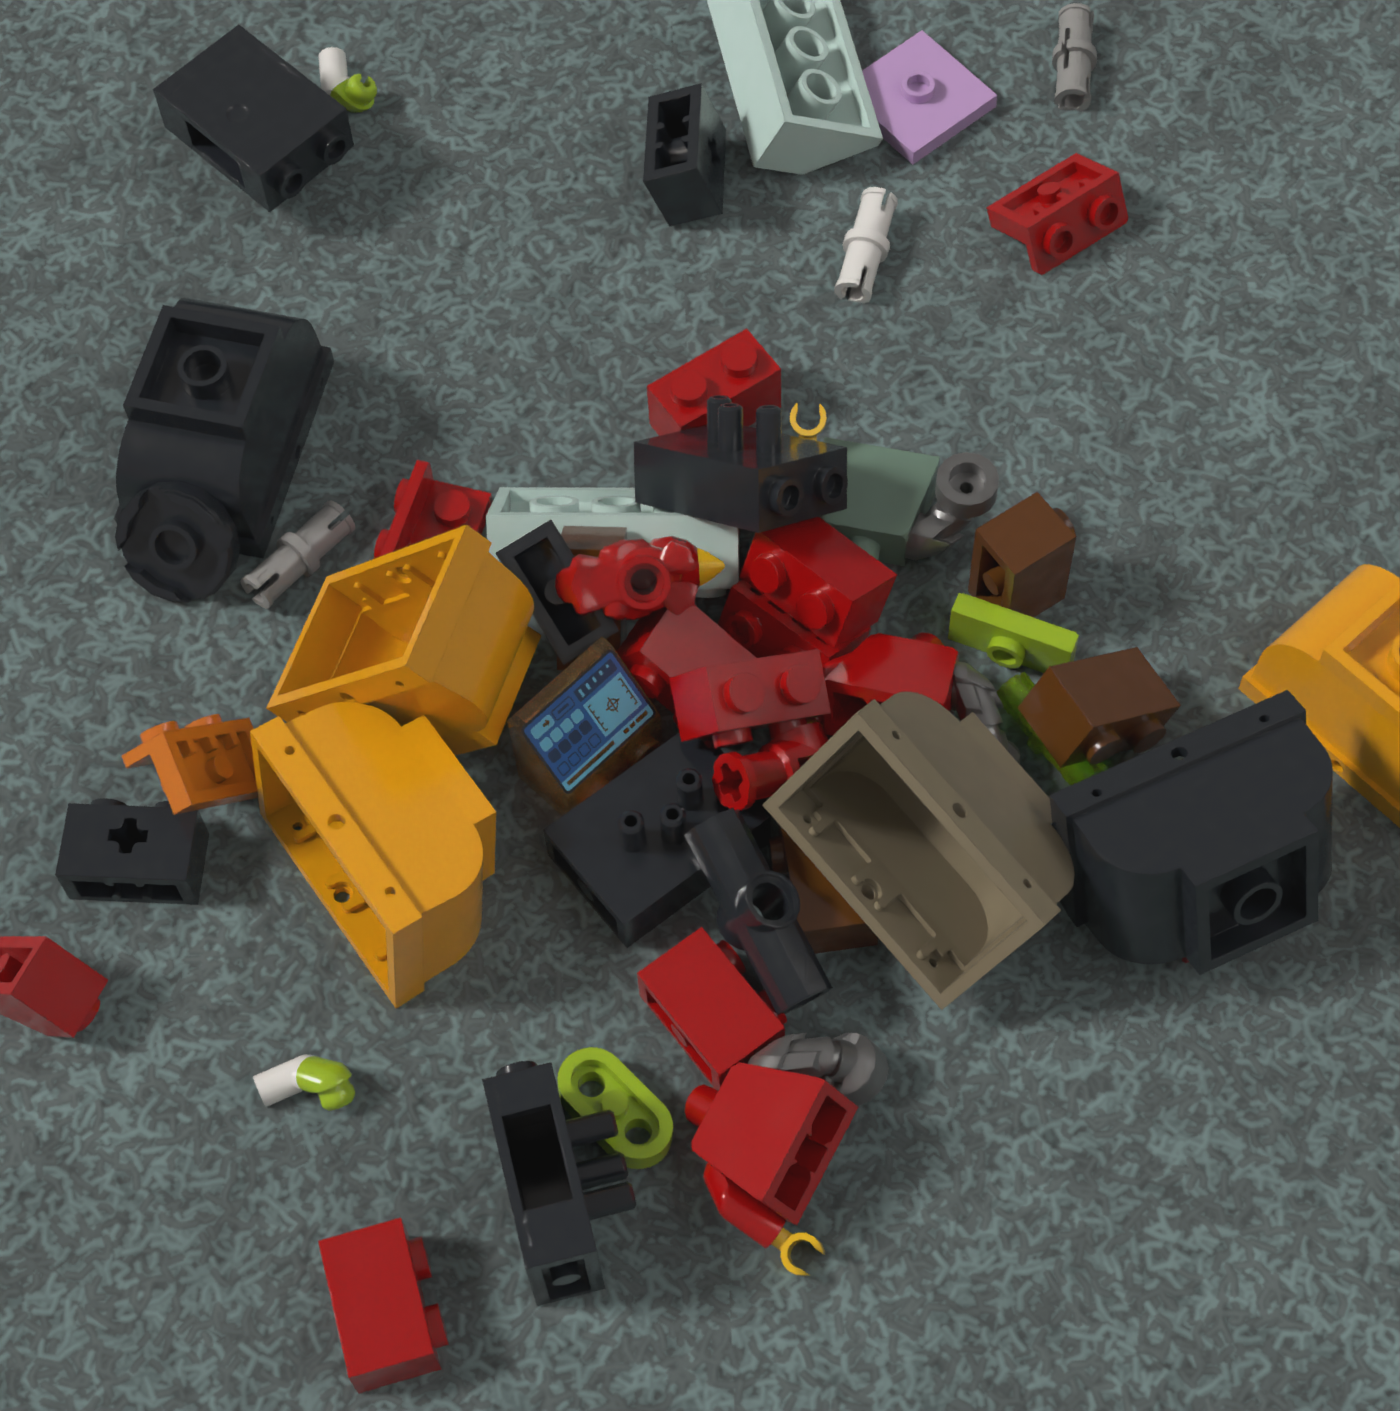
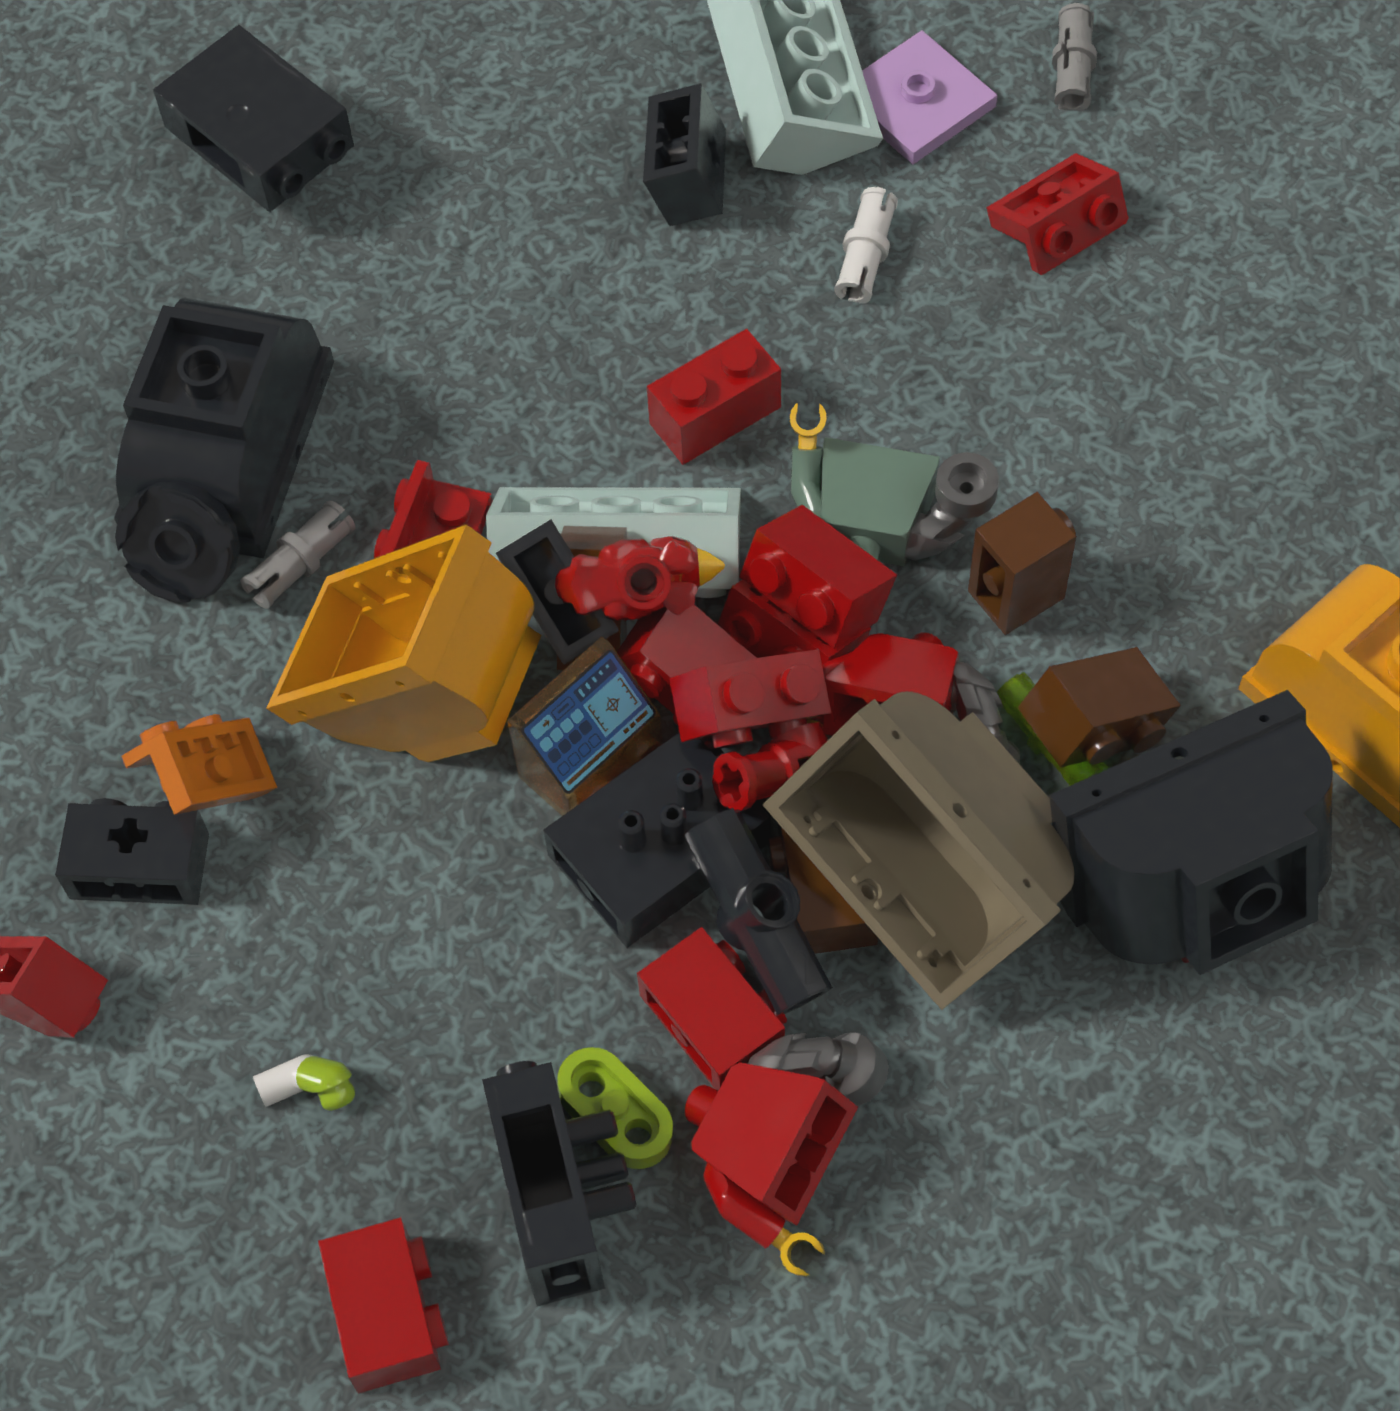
(346, 90): arm -> none
(387, 824): light orange container -> none
(741, 472): black piece -> none
(1010, 636): lime plate -> none

